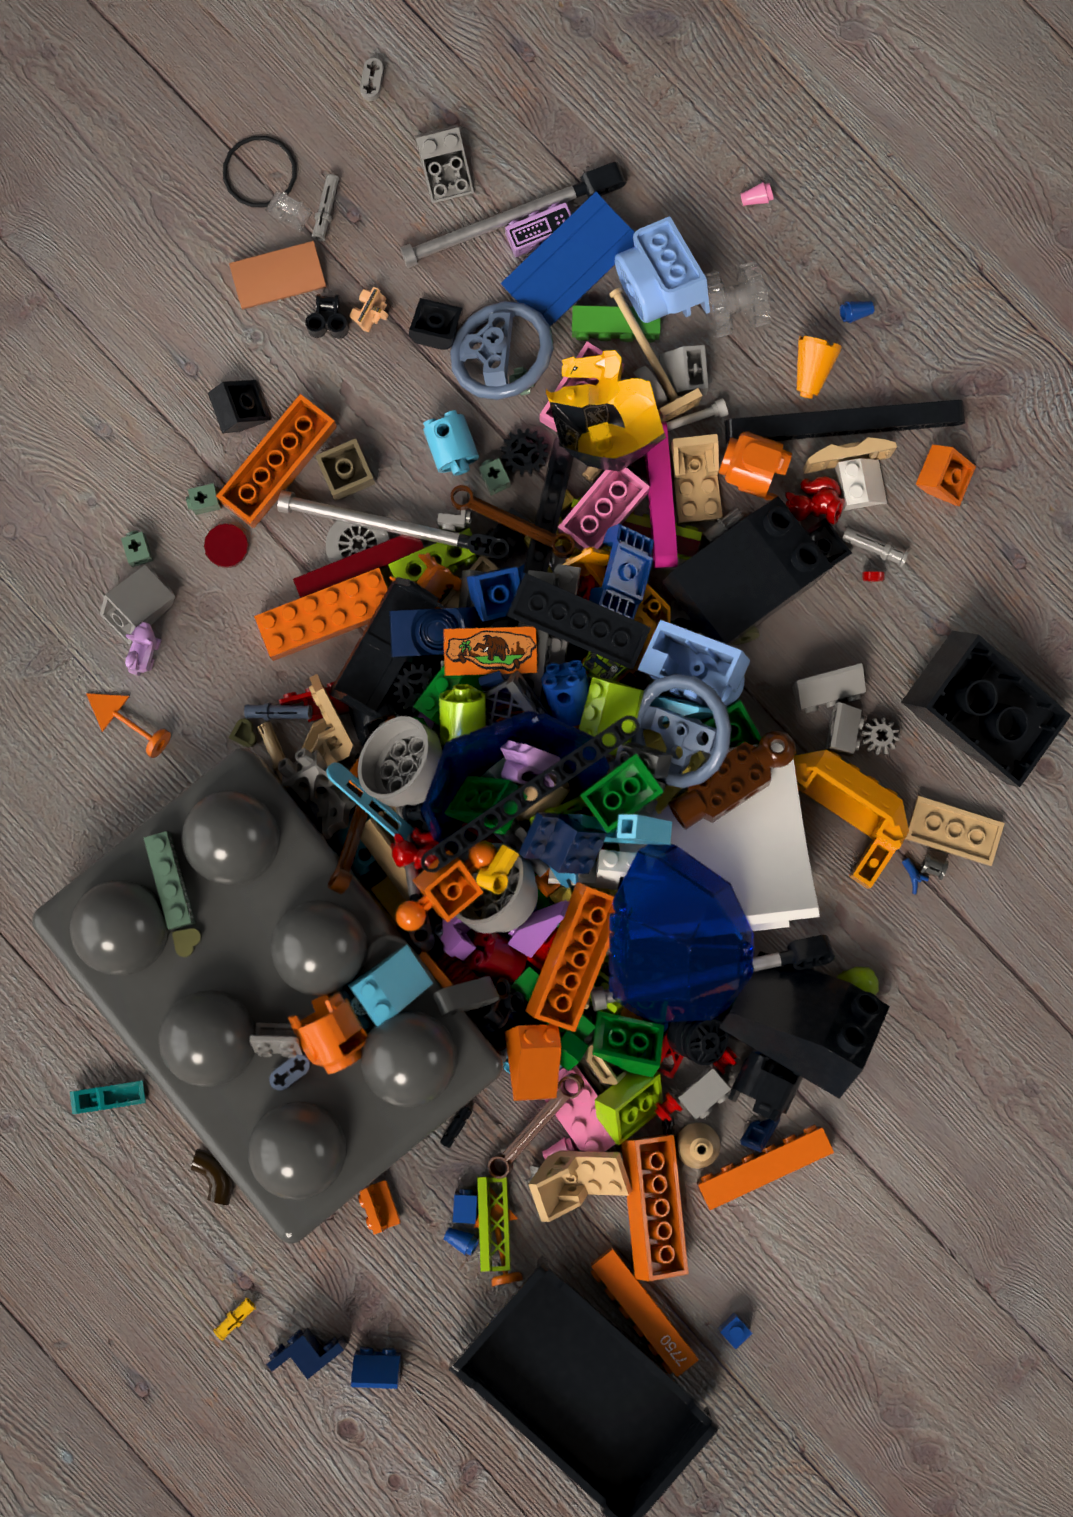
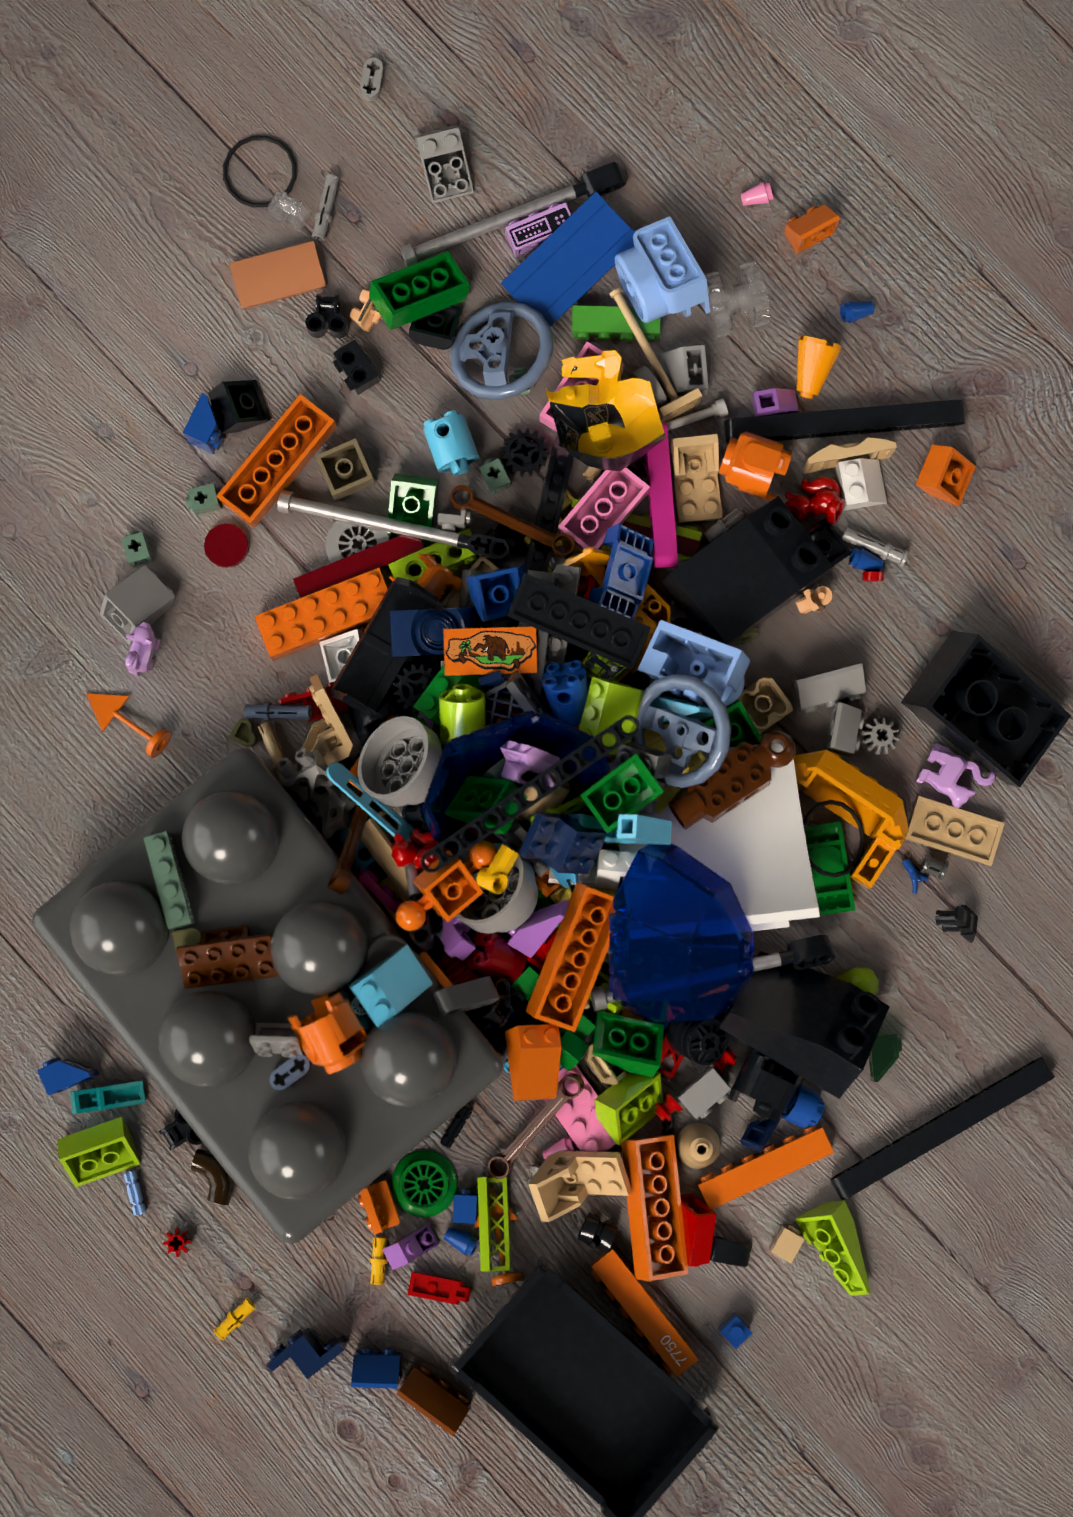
(63, 1074): none -> blue slope
(98, 1152): none -> lime slope
(134, 1192): none -> light blue axle
(173, 1247): none -> red gear
(179, 1132): none -> black piece
(203, 427): none -> blue slope
(226, 957): none -> reddish brown bracket
(337, 651): none -> white slope
(359, 366): none -> black brick
(378, 1261): none -> yellow pin
(385, 894): none -> dark pink hinge
(410, 1247): none -> medium lavender slope
(413, 501): none -> green slope
(419, 290): none -> green brick
(430, 1159): none -> green piece
(434, 1398): none -> dark orange slope
(438, 1288): none -> red hinge
(597, 1232): none -> black wheel
(698, 1229): none -> red slope
(730, 1252): none -> black panel
(765, 703): none -> tan piece
(774, 402): none -> medium lavender slope
(787, 1243): none -> tan brick
(805, 1108): none -> blue piece
(811, 228): none -> orange slope
(814, 600): none -> light nougat hips
(828, 852): none -> green slope
(835, 1237): none -> lime wedge
(862, 837): none -> black piece
(865, 560): none -> blue cone
(883, 1055): none -> clear green slope
(942, 1128): none -> black beam
(951, 769): none -> lavender animal
(961, 920): none -> black connector

